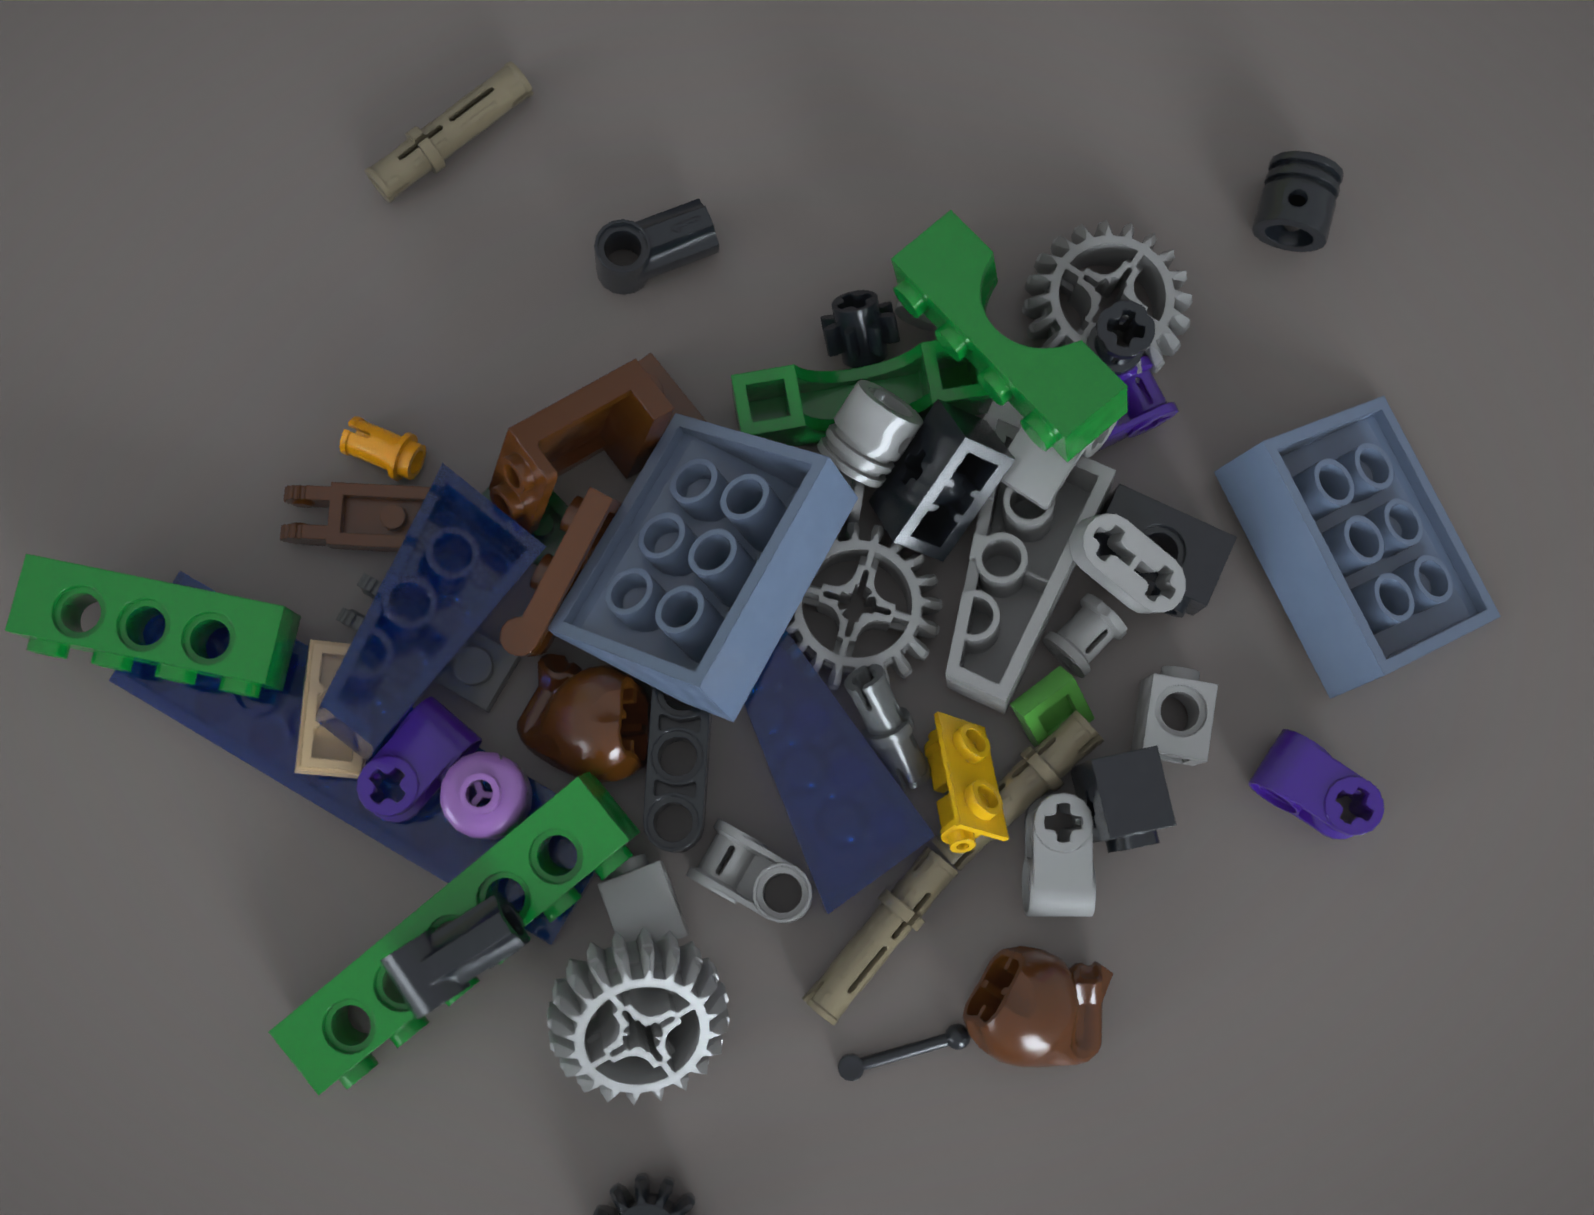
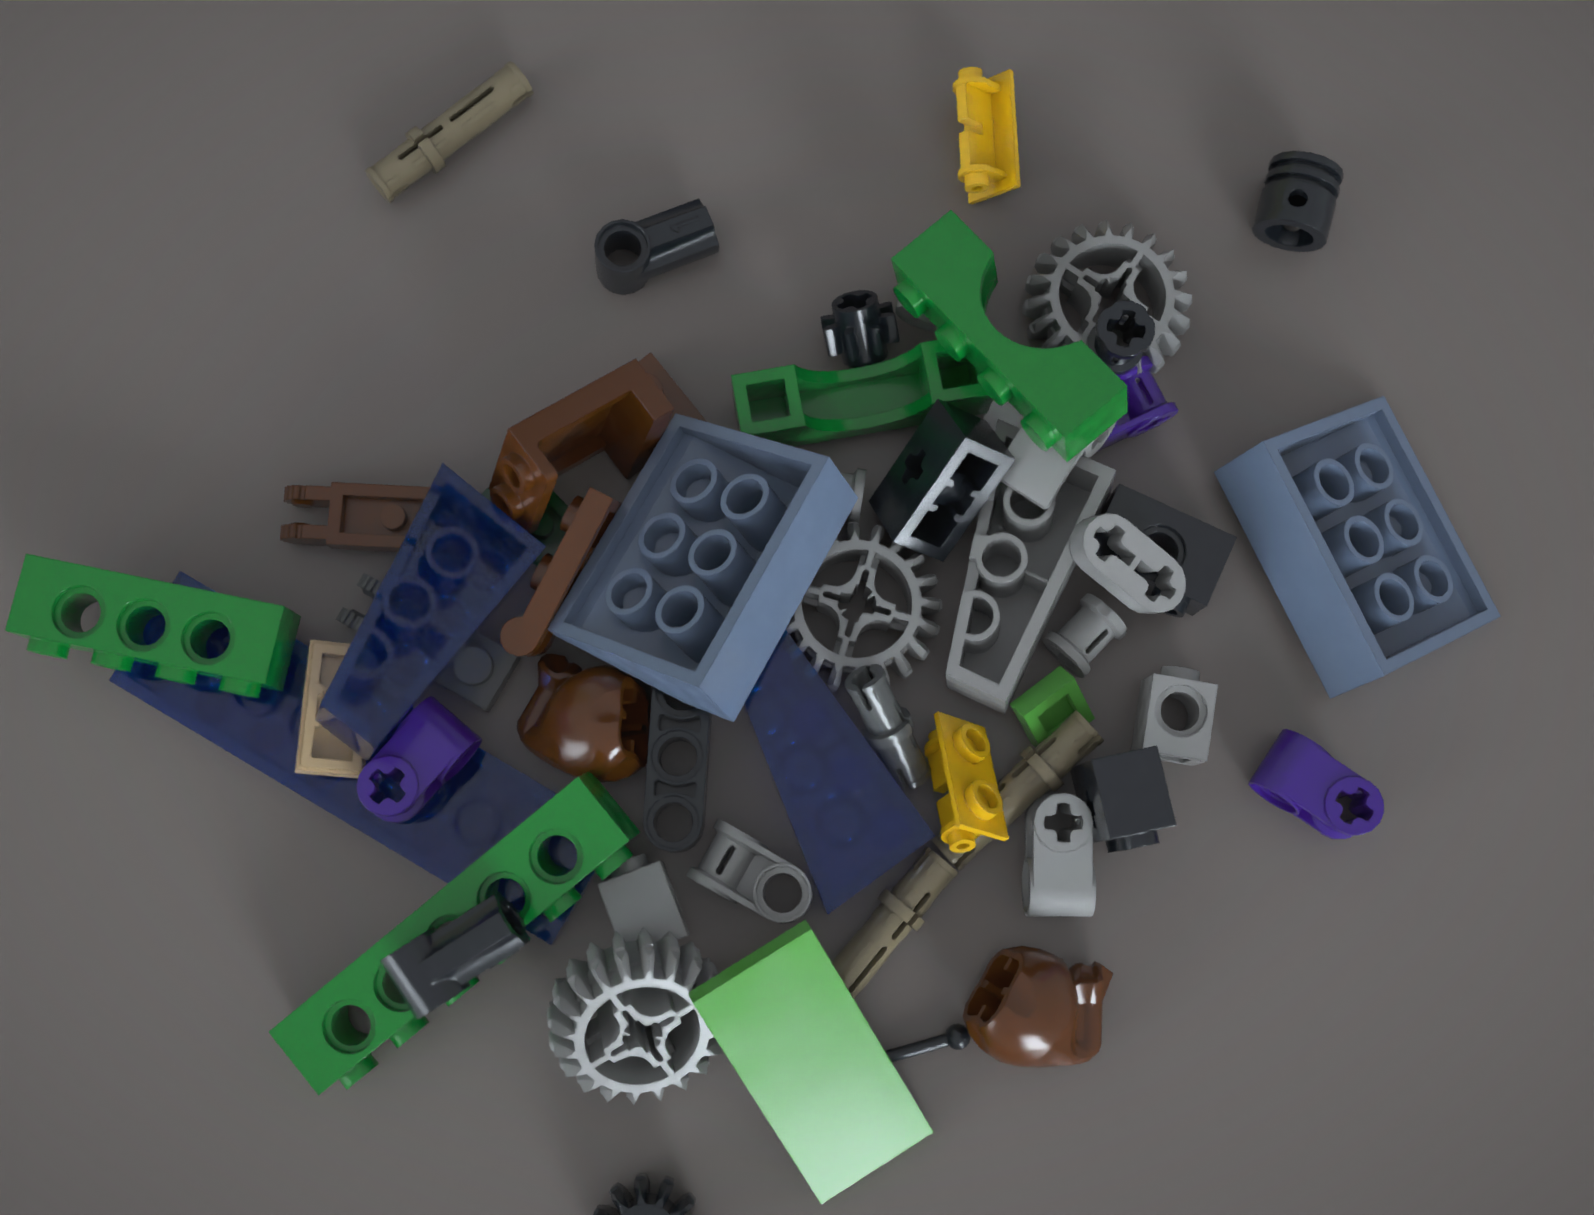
(397, 454): light orange pin -> none
(509, 800): medium lavender head -> none
(811, 1061): none -> bright green tile
(870, 433): light grey piece -> none
(990, 133): none -> yellow hinge

